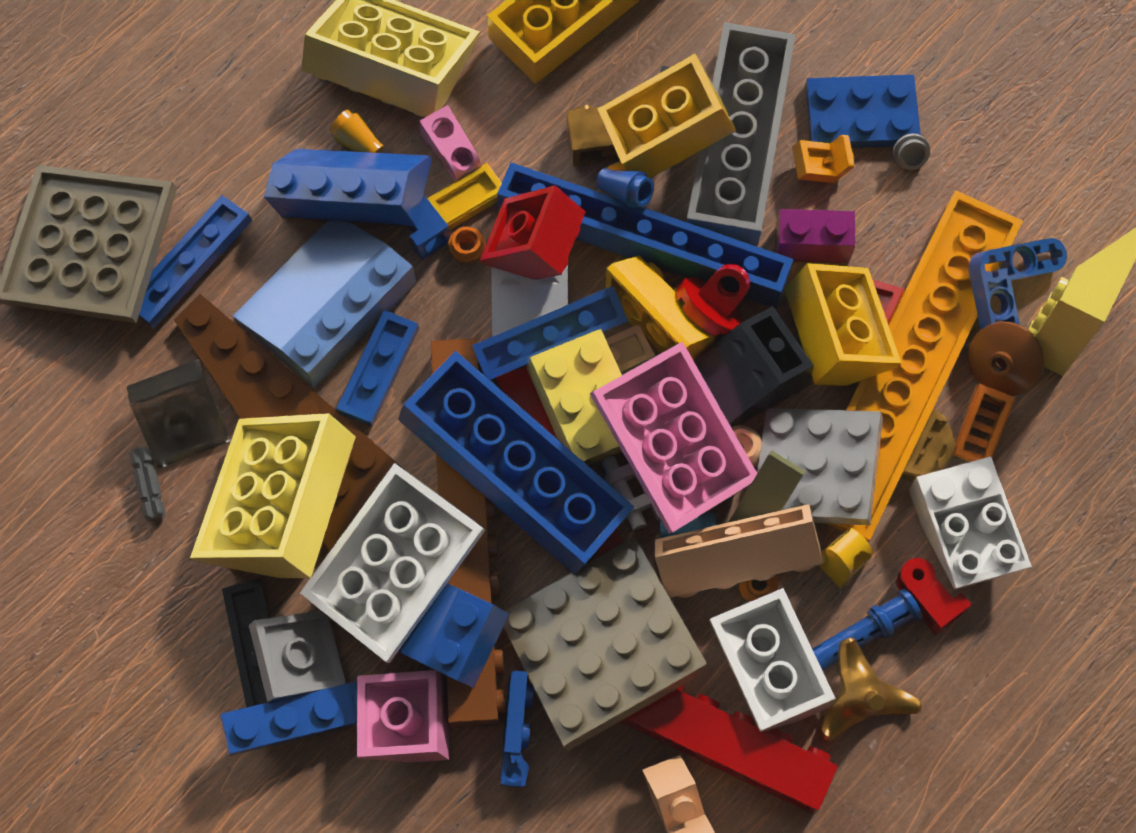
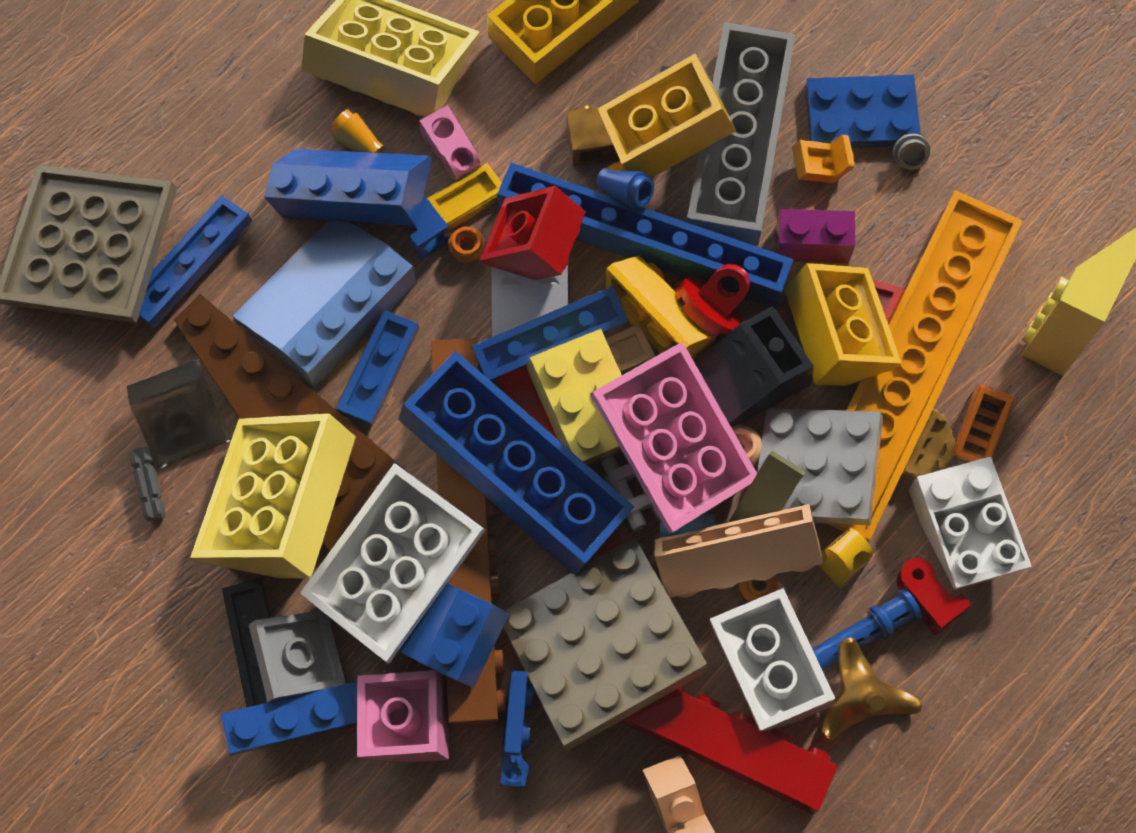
(999, 281): blue beam -> none
(1016, 347): dark orange dish -> none

